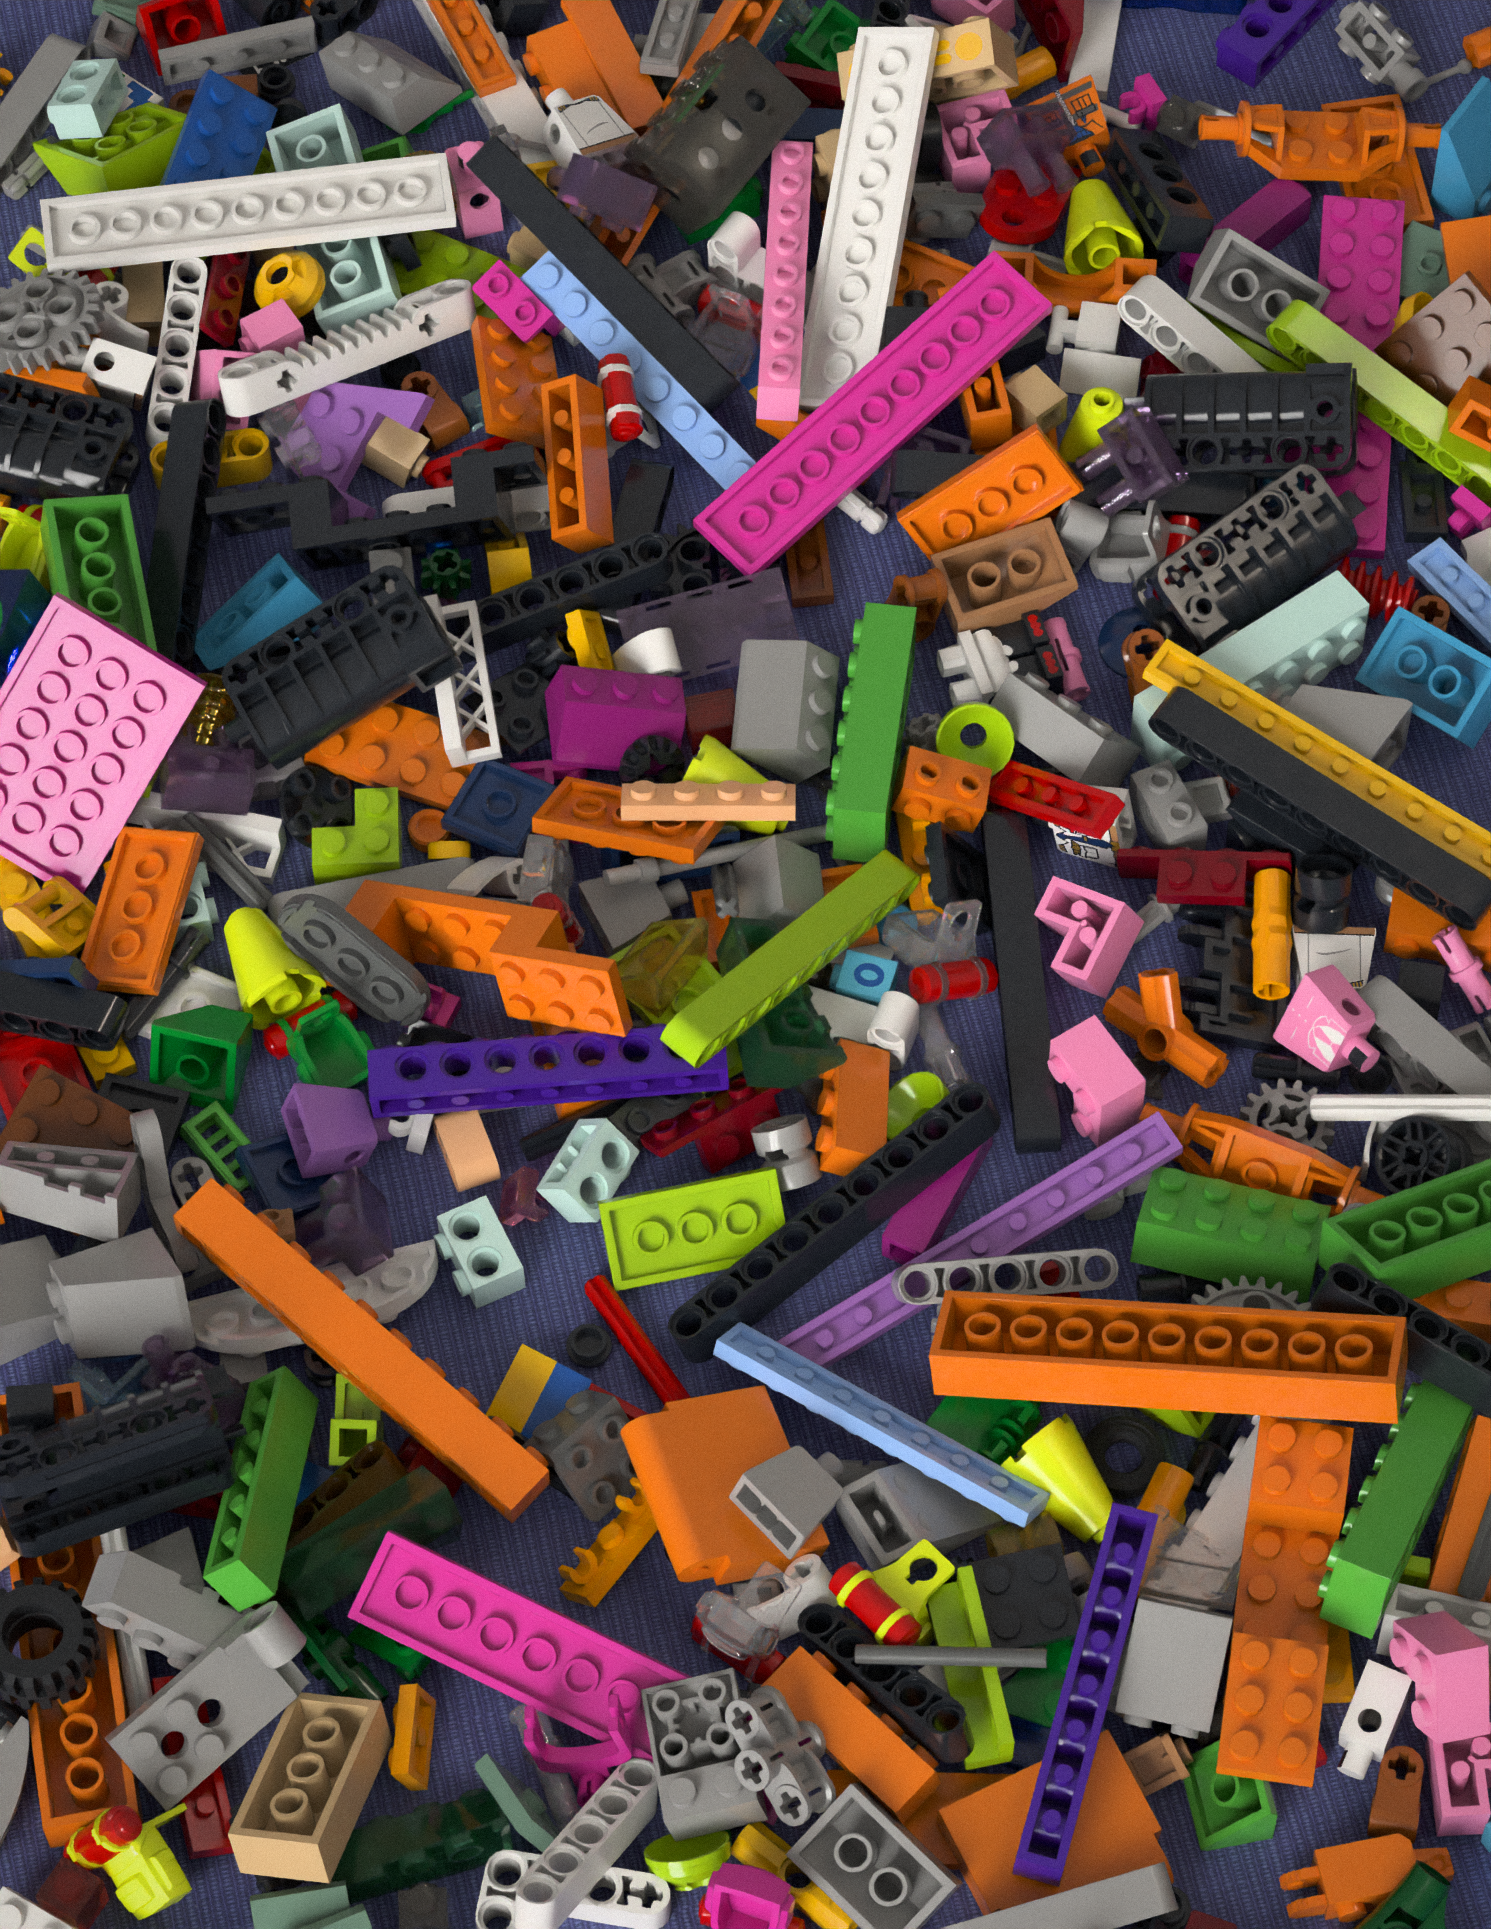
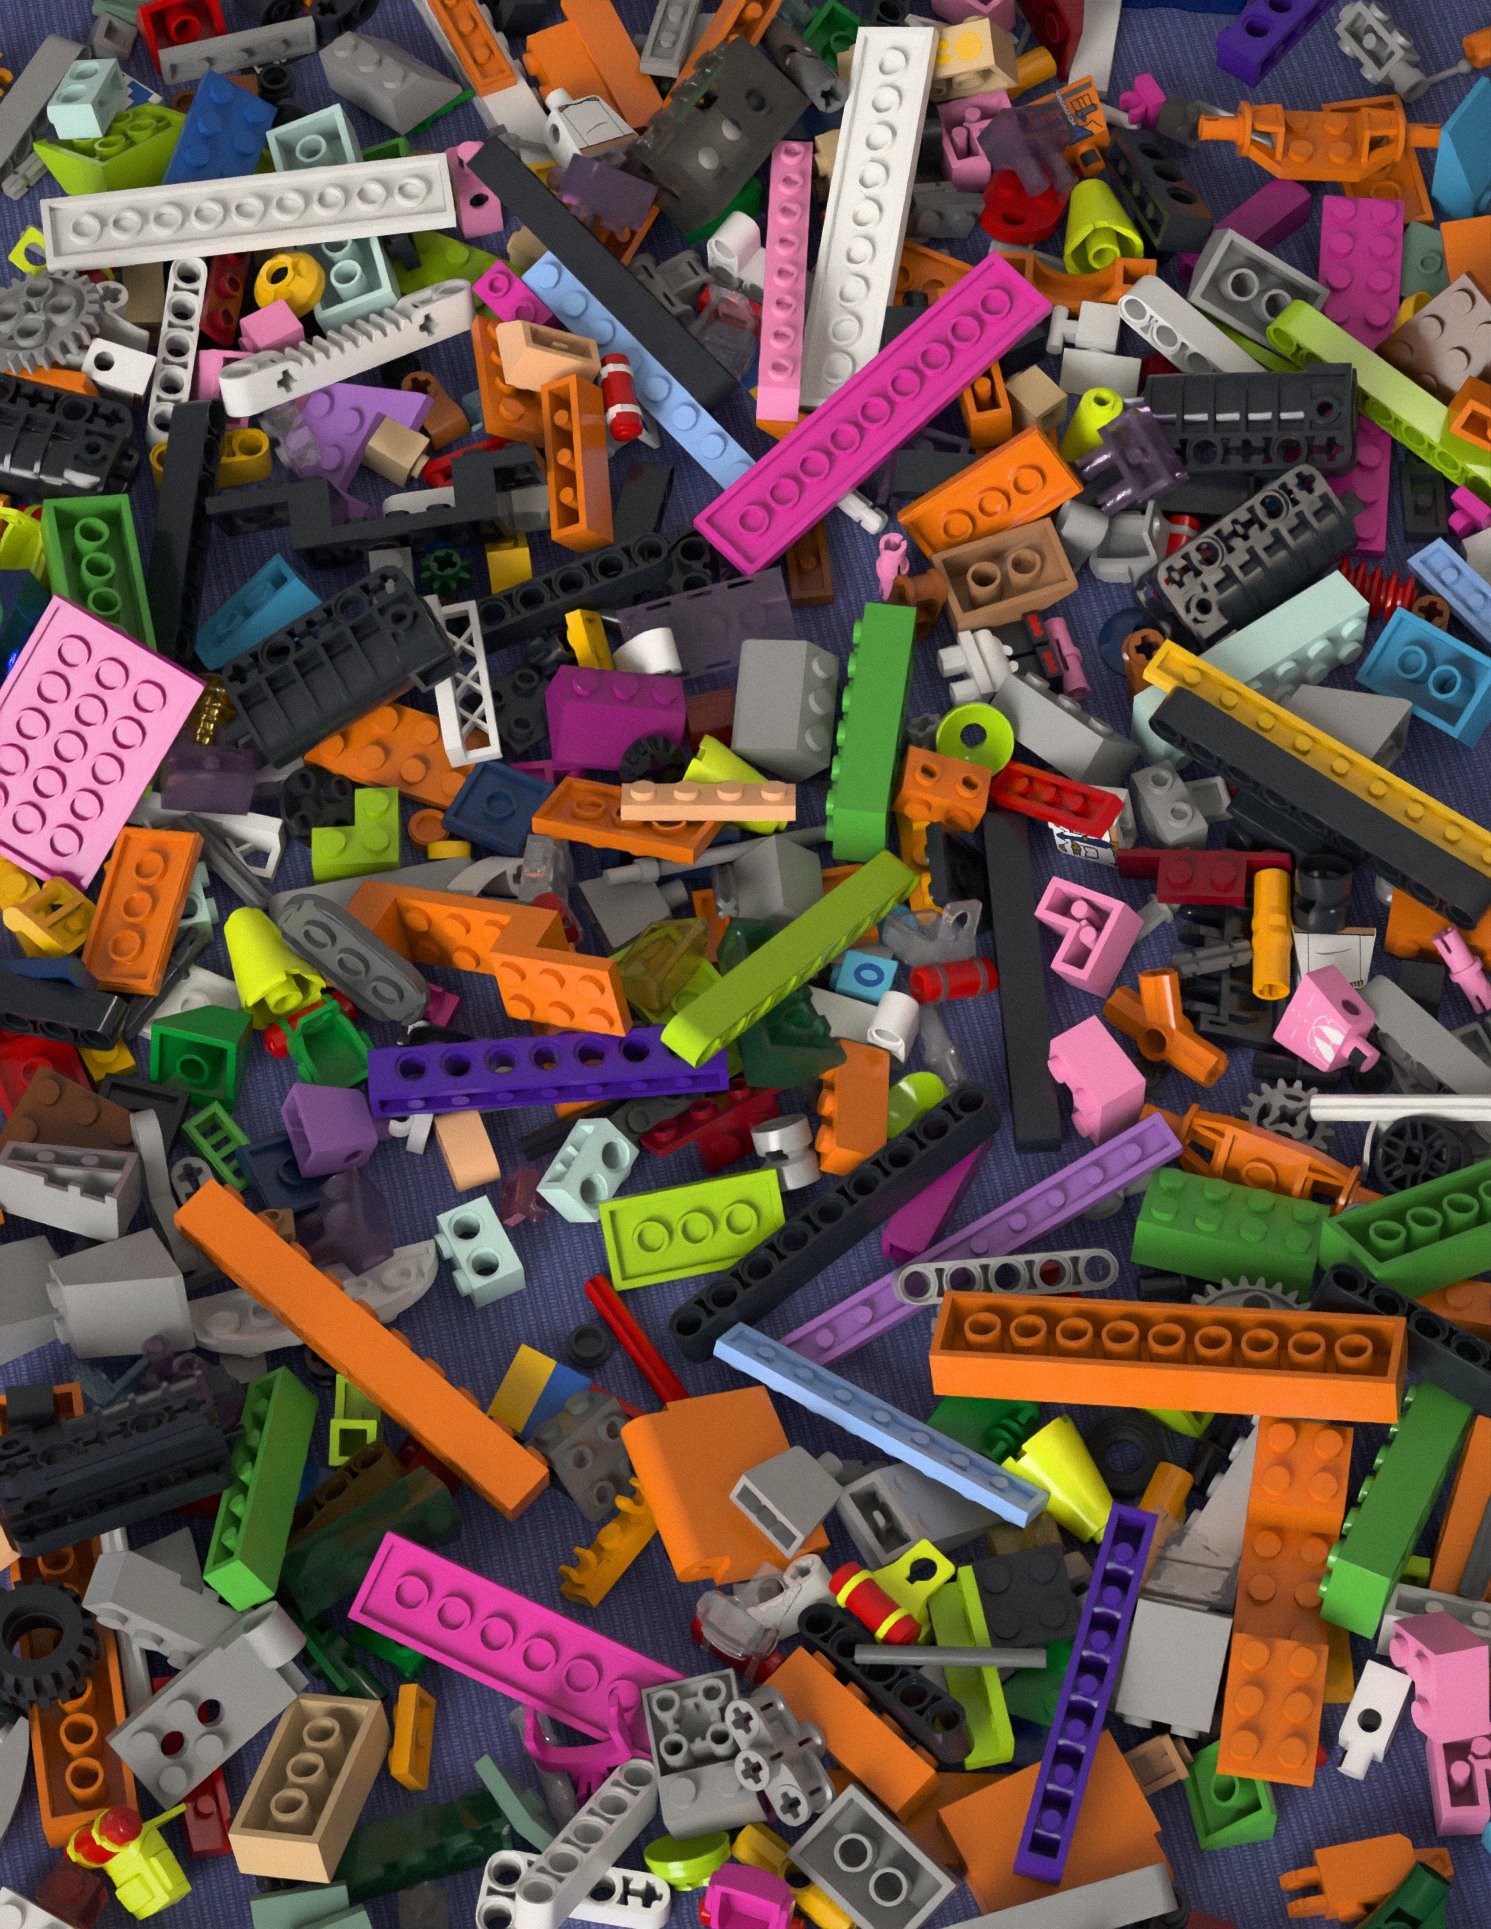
(542, 354): none -> light nougat slope
(809, 73): none -> dark grey piece
(891, 562): none -> bright pink pin
(1211, 958): none -> dark grey axle
(1396, 1801): dark orange piece -> none

